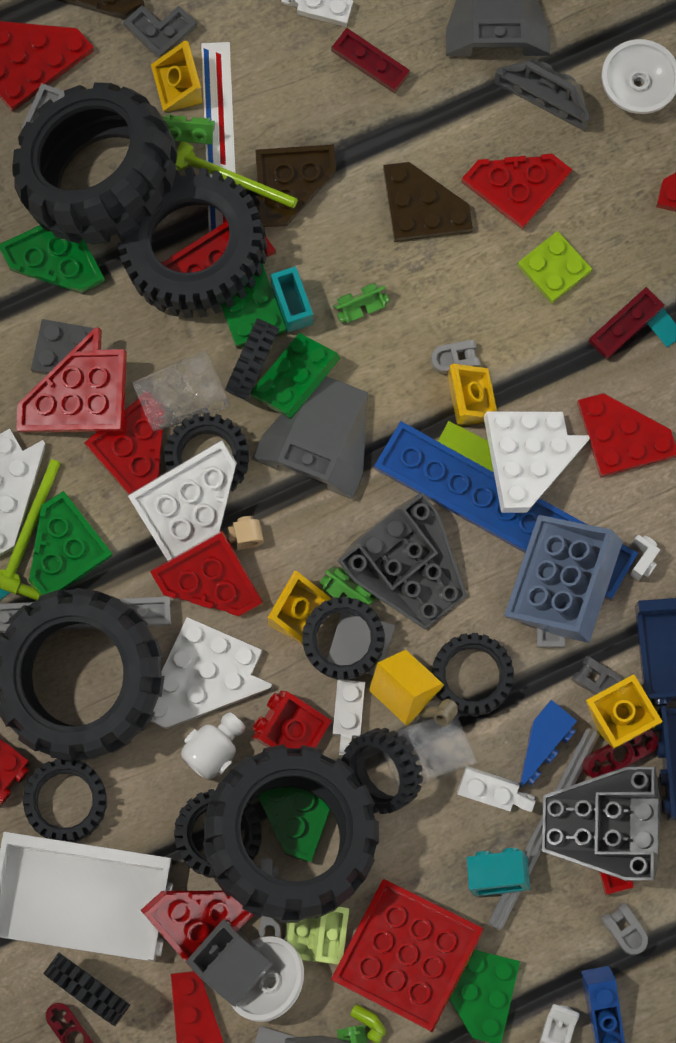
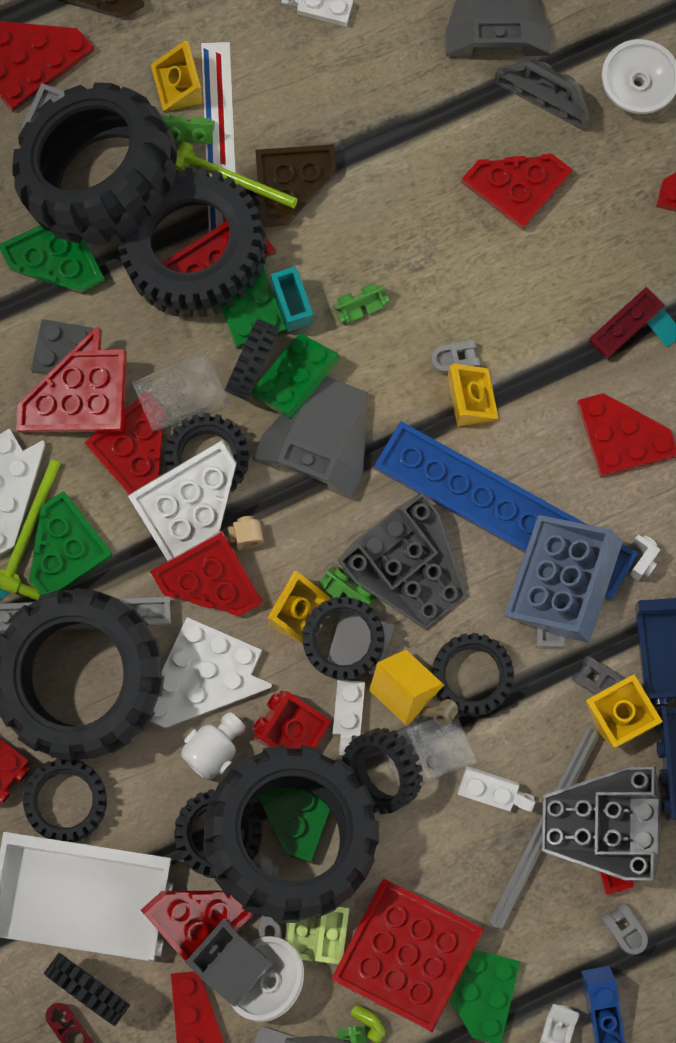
(163, 35): dark grey plate -> none
(370, 60): dark red plate -> none
(422, 205): dark brown plate -> none
(467, 444): lime hinge -> none
(498, 872): teal brick -> none
(528, 454): white wing -> none
(545, 734): blue slope -> none
(554, 267): lime plate -> none
(631, 757): dark red beam -> none

